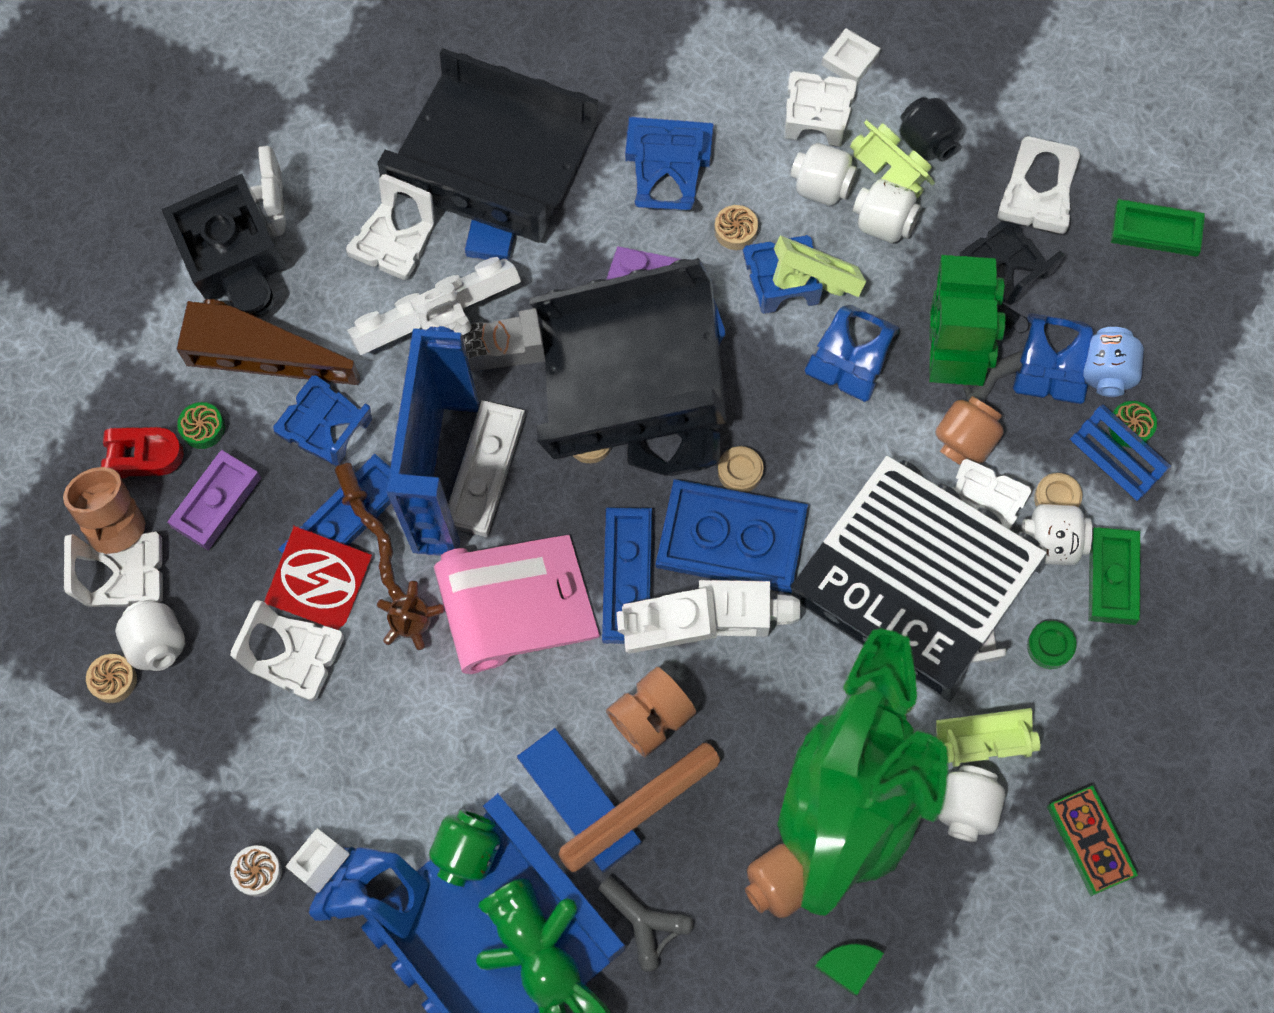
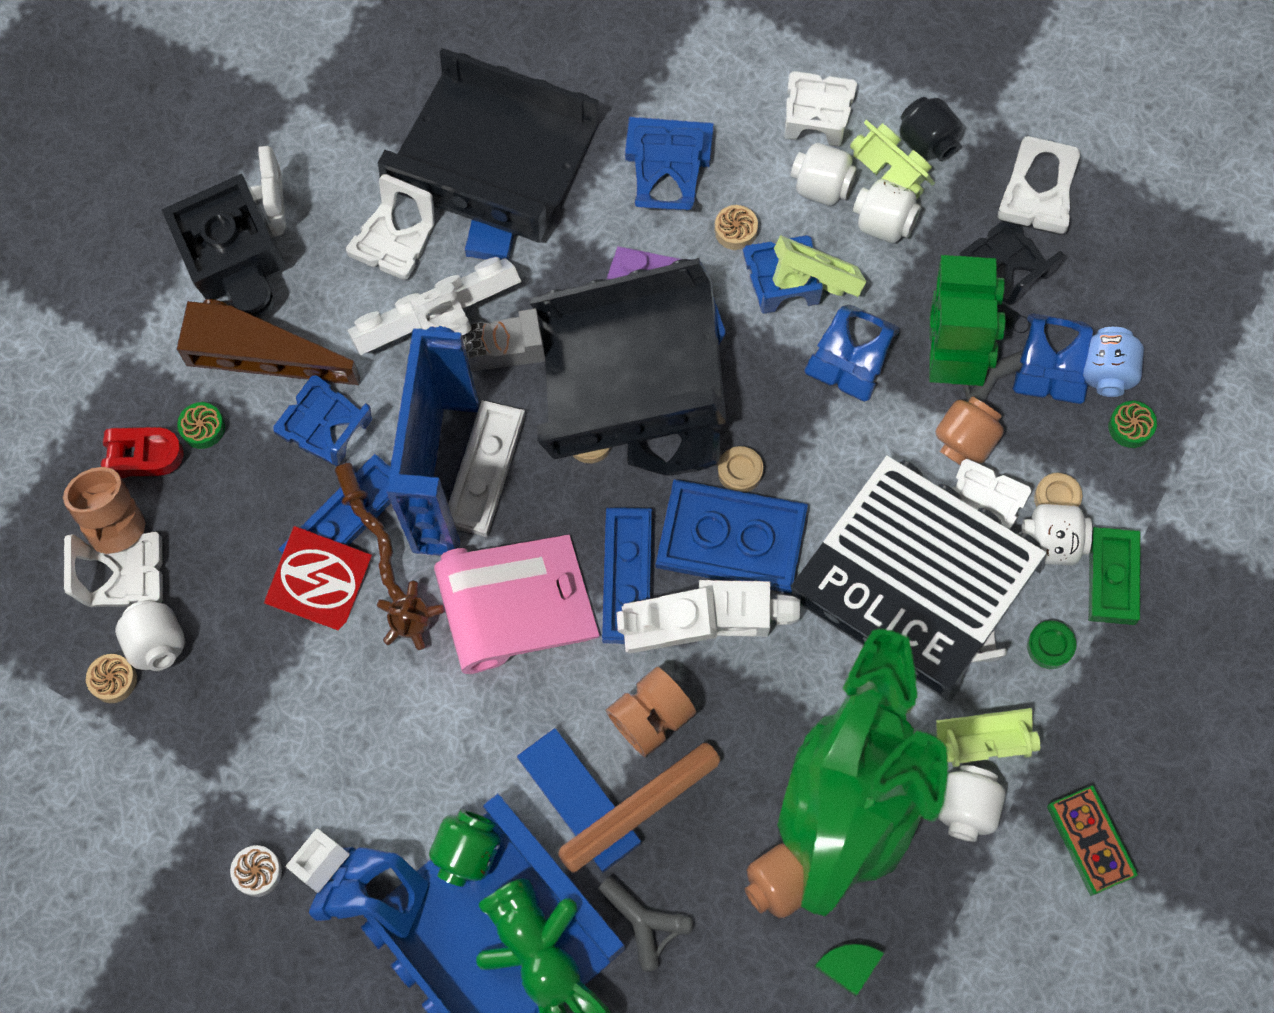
(214, 500): medium lavender plate -> none
(306, 653): white piece -> none
(851, 56): white tile -> none
(1090, 427): blue tile -> none
(1158, 227): green tile -> none

